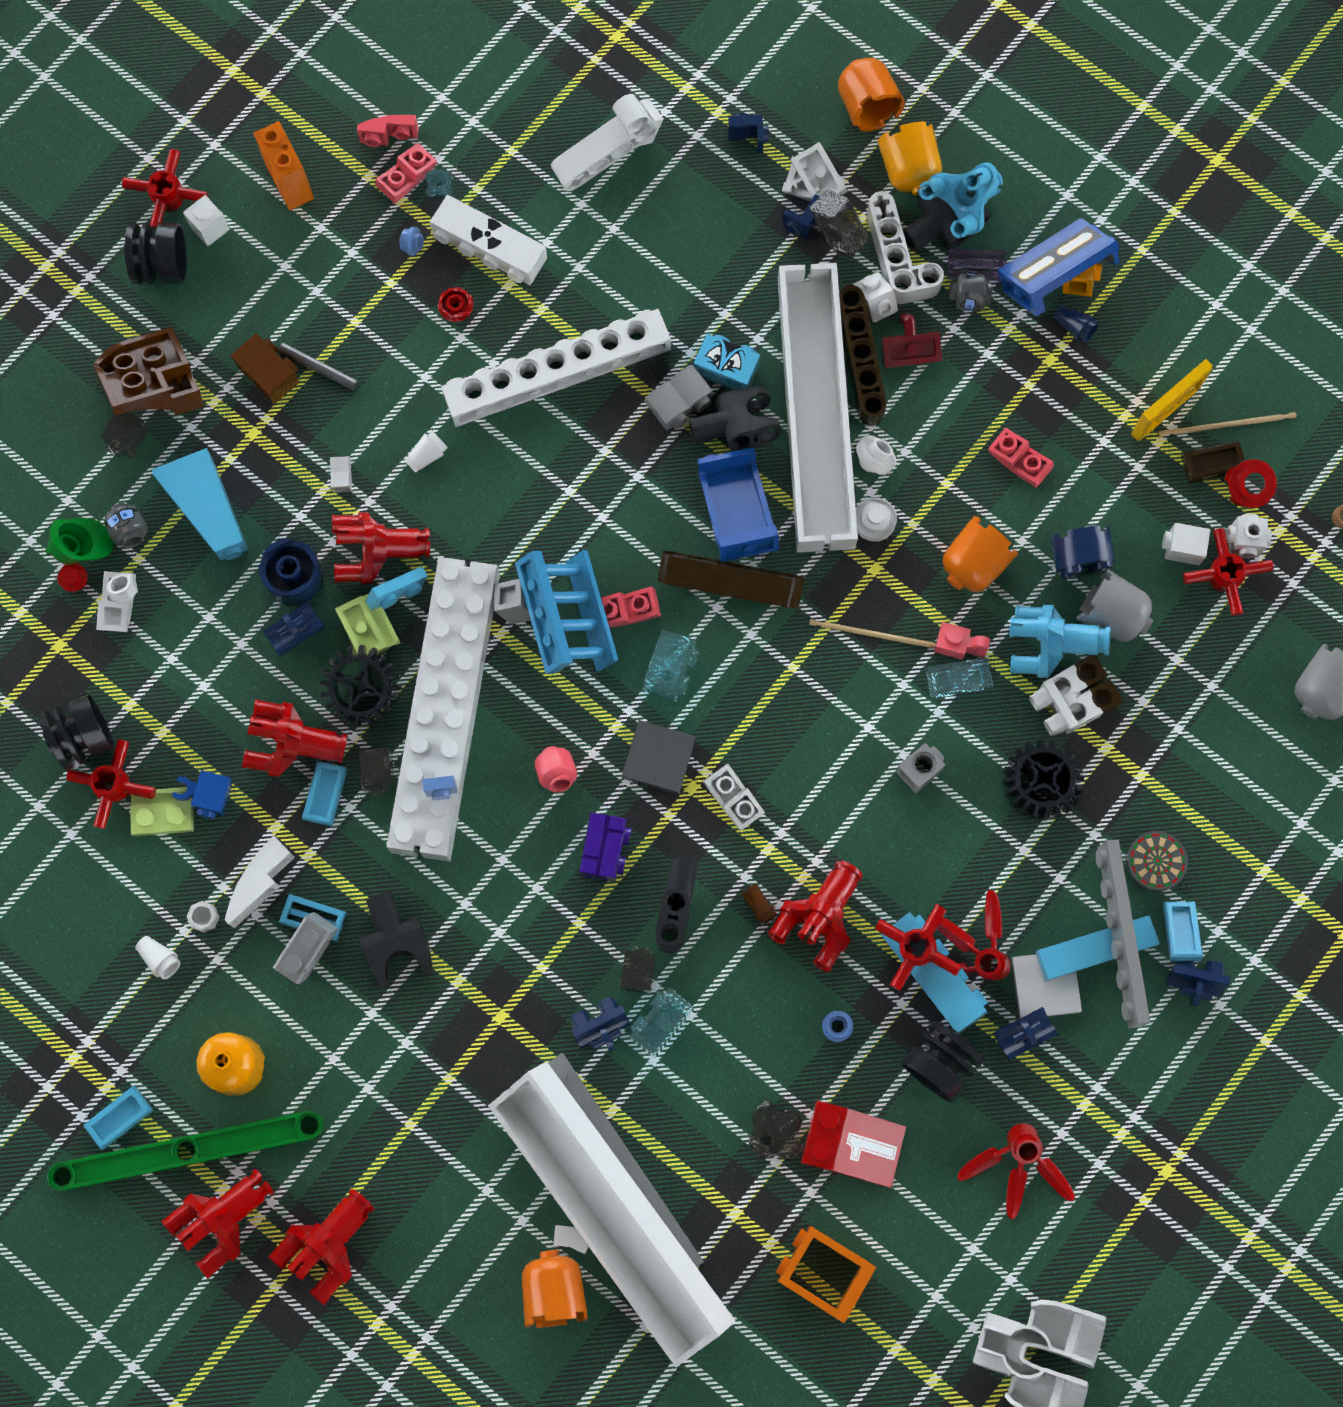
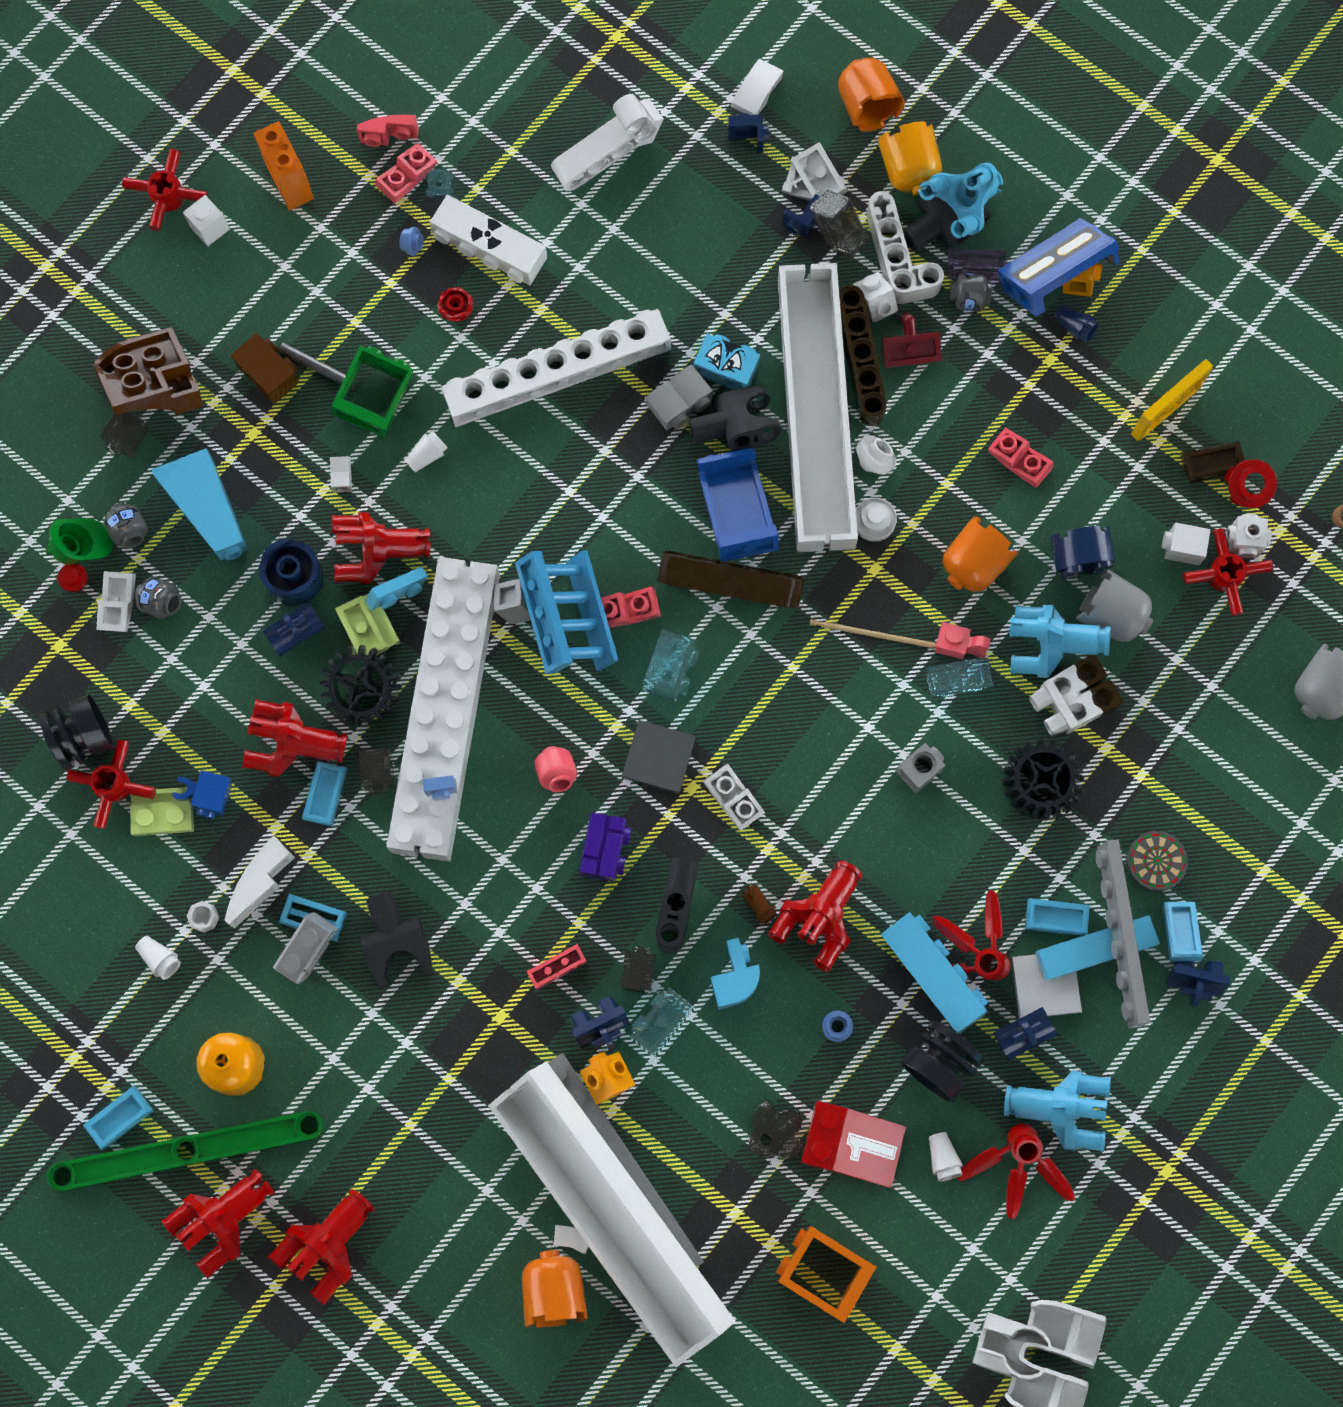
(121, 588): white tile -> none
(153, 253): black wheel -> none
(157, 598): none -> dark grey head
(362, 417): none -> green window
(556, 967): none -> coral piece
(607, 1076): none -> light orange brick
(739, 984): none -> medium azure brick
(756, 88): none -> white slope
(915, 935): red bar -> none
(944, 1158): none -> white cone
(1057, 917): none -> medium azure tile
(1063, 1107): none -> medium azure wheel
(1227, 424): tan piece -> none

